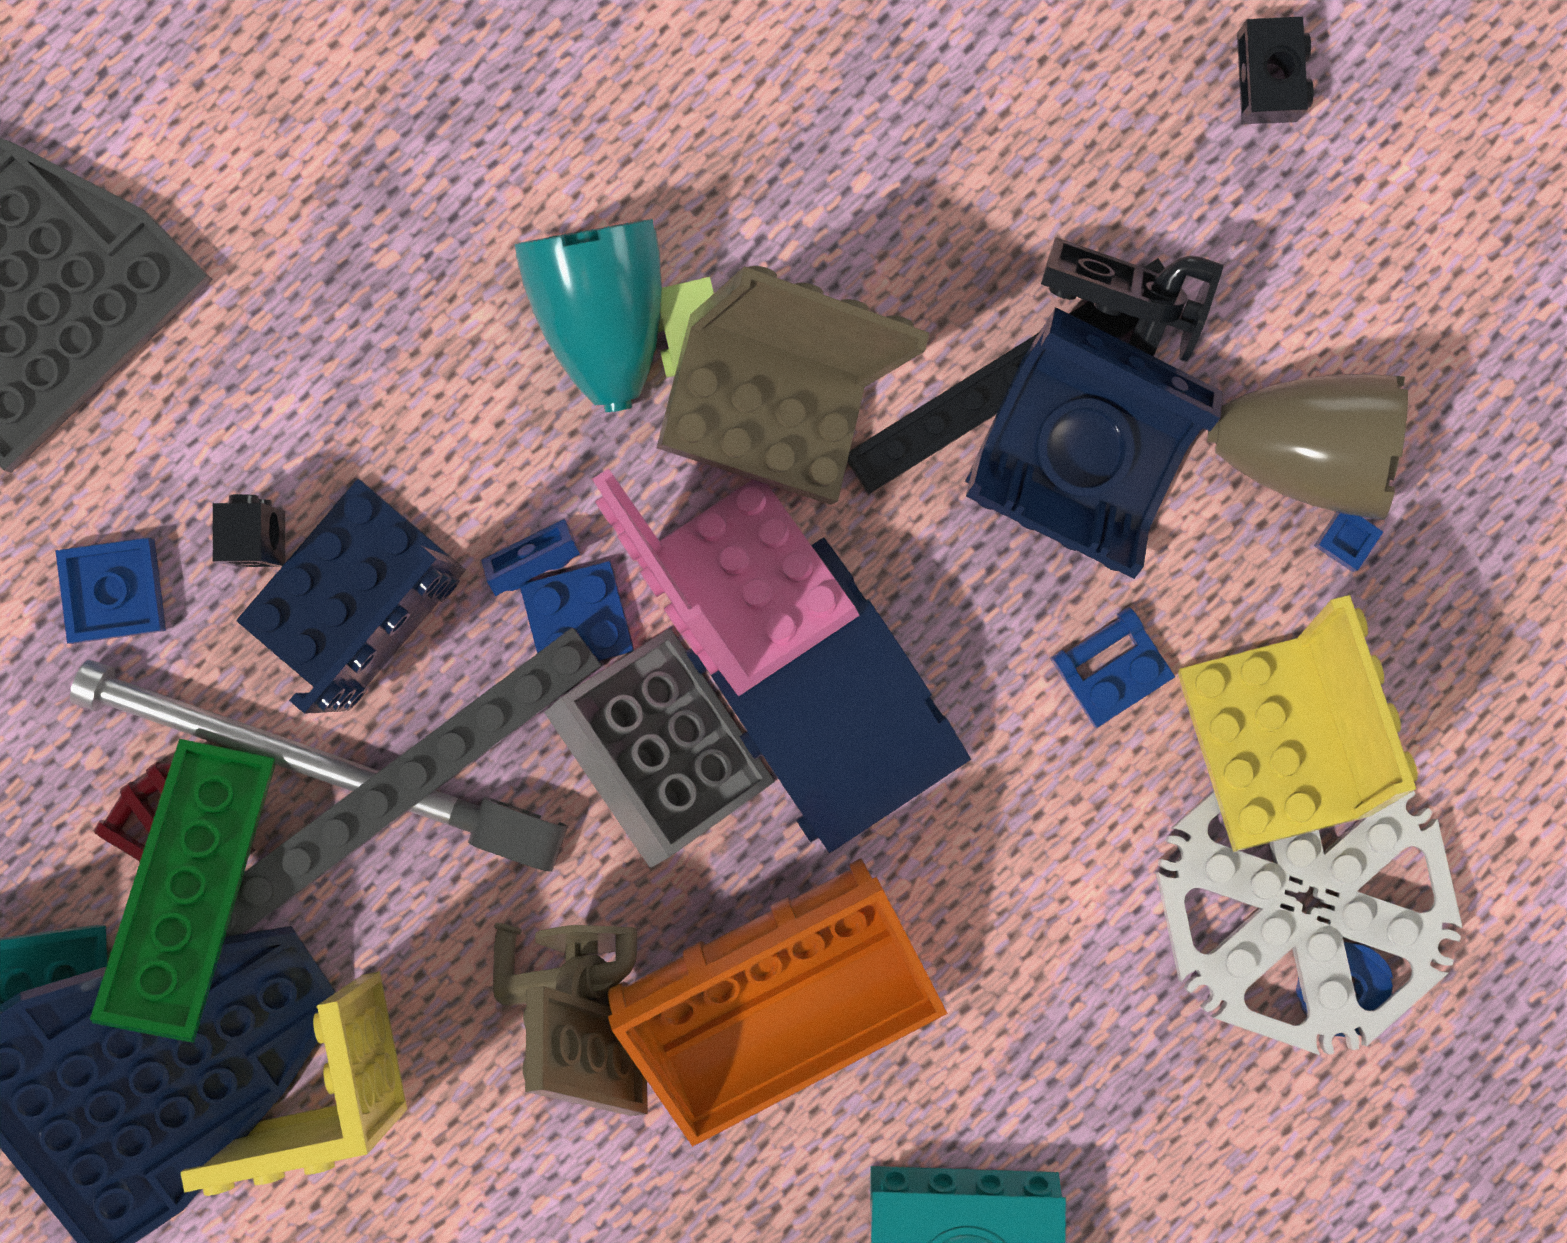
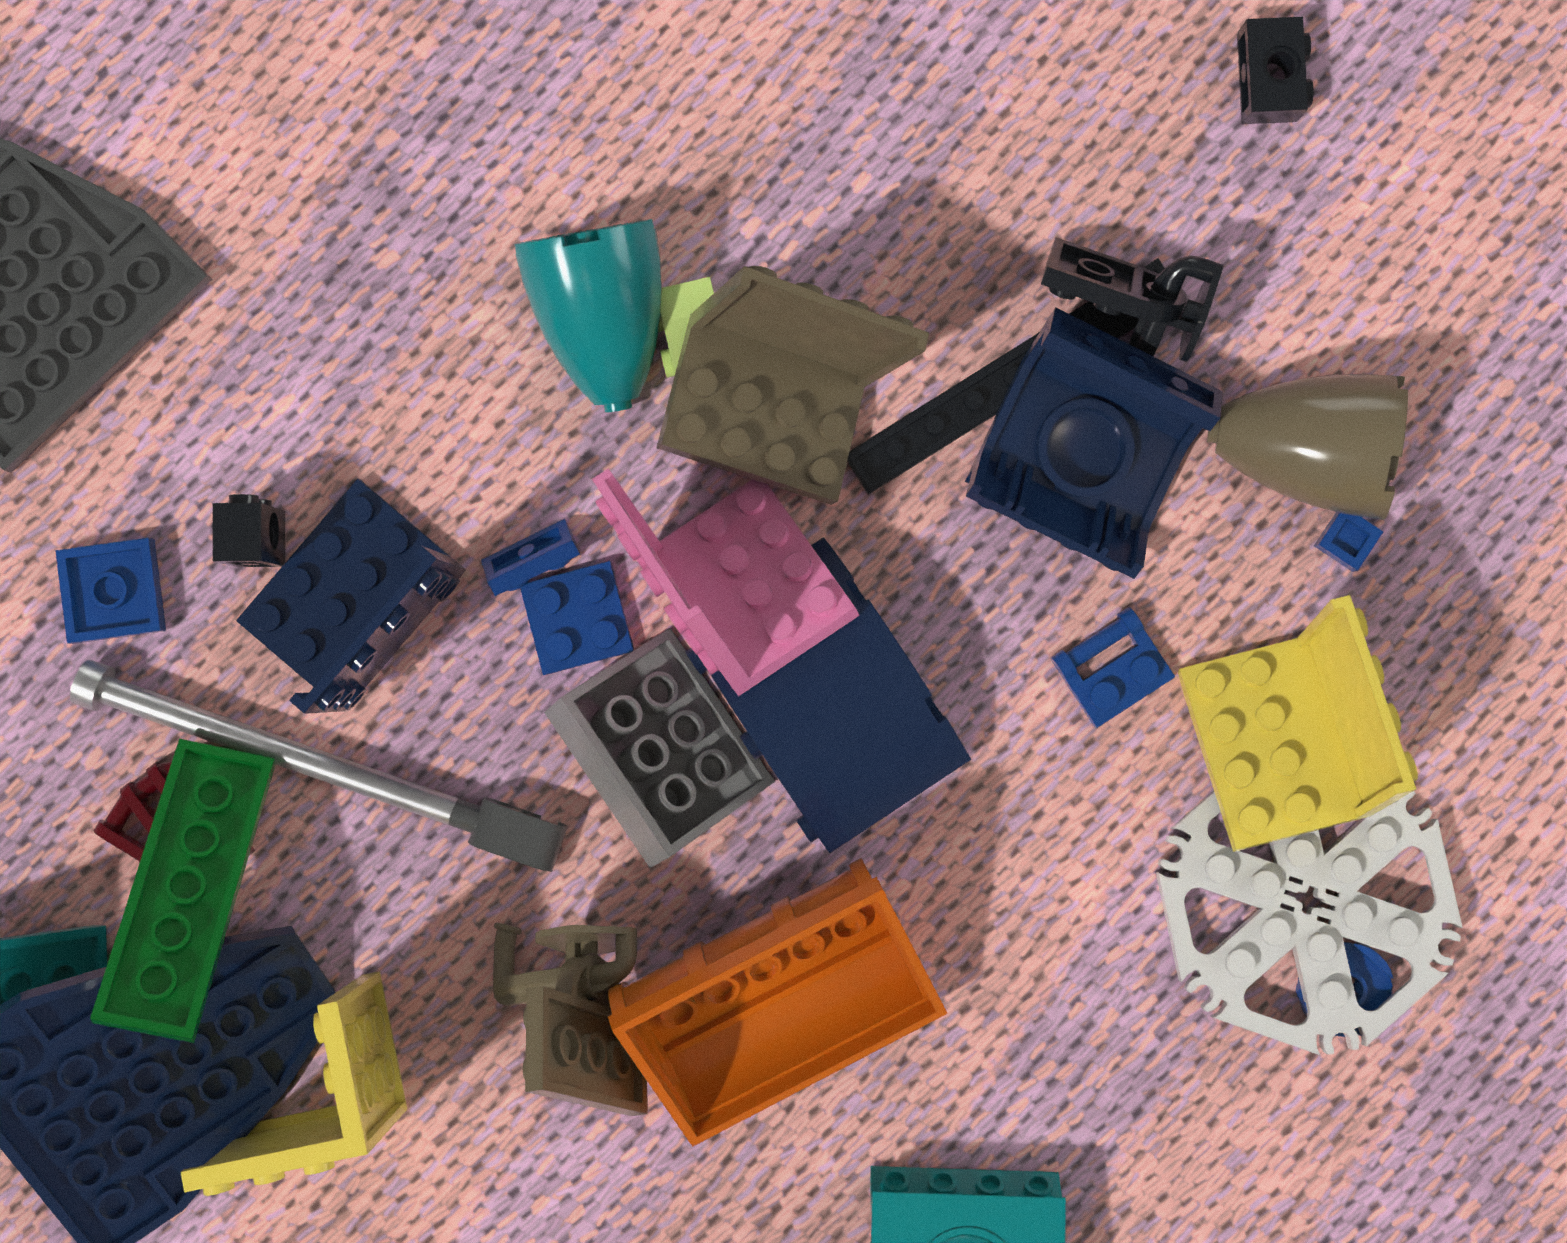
(411, 778): dark grey plate -> none

